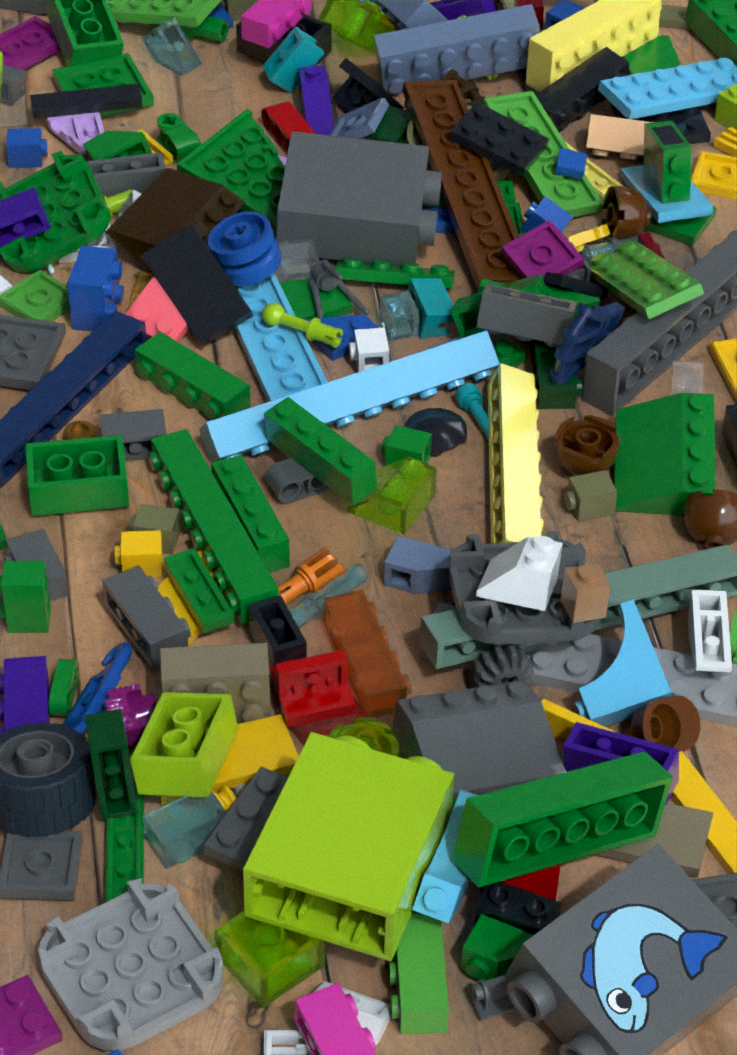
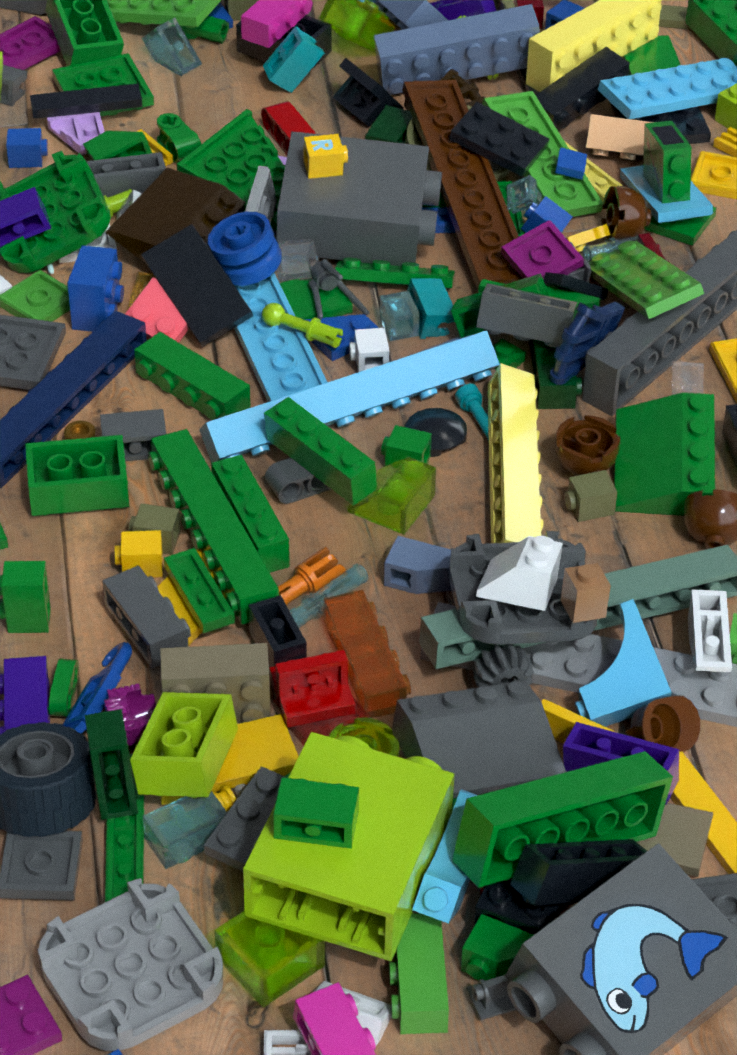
(37, 547): dark grey brick -> none
(262, 195): none -> light grey tile
(315, 98): dark purple slope -> none
(316, 812): none -> green brick
(324, 156): none -> yellow brick
(361, 121): sand blue tile -> none
(522, 194): none -> clear light blue tile
(570, 870): none -> black brick

